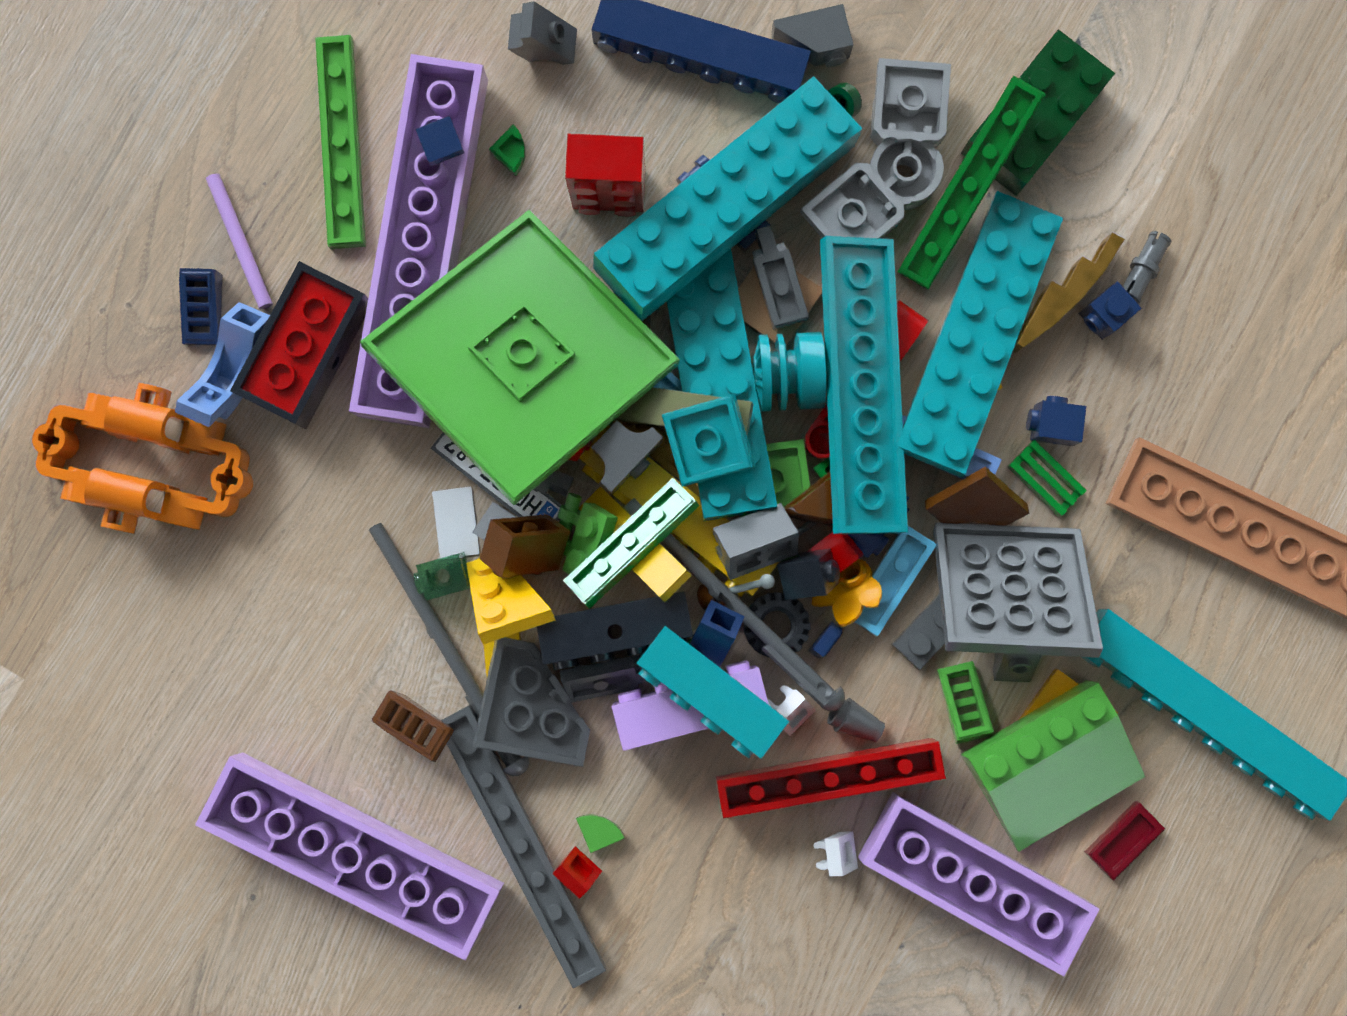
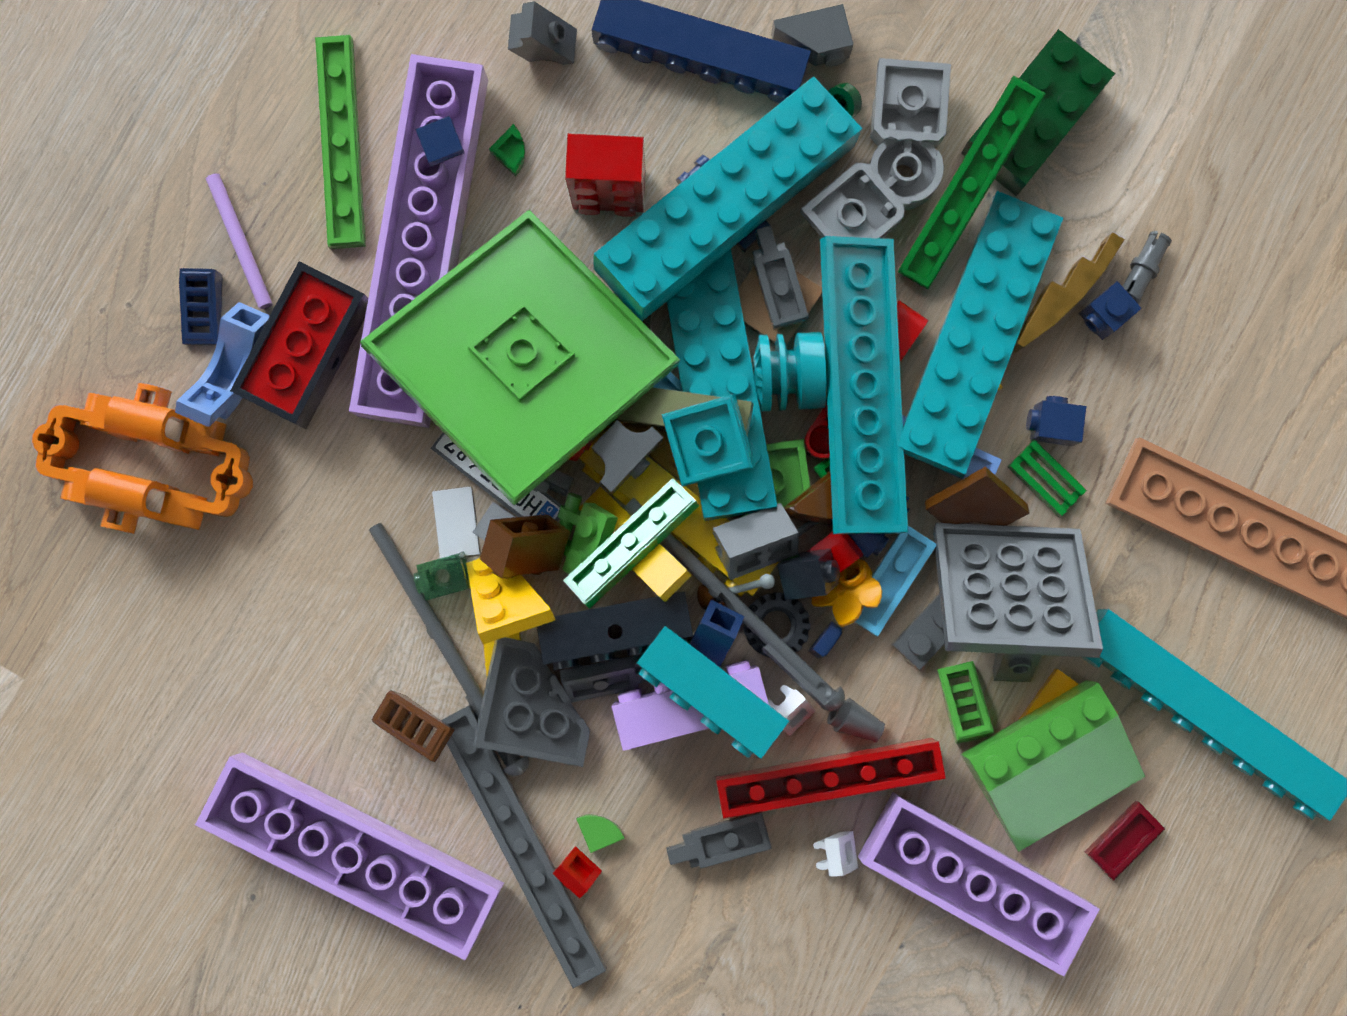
(722, 841): none -> dark grey hinge

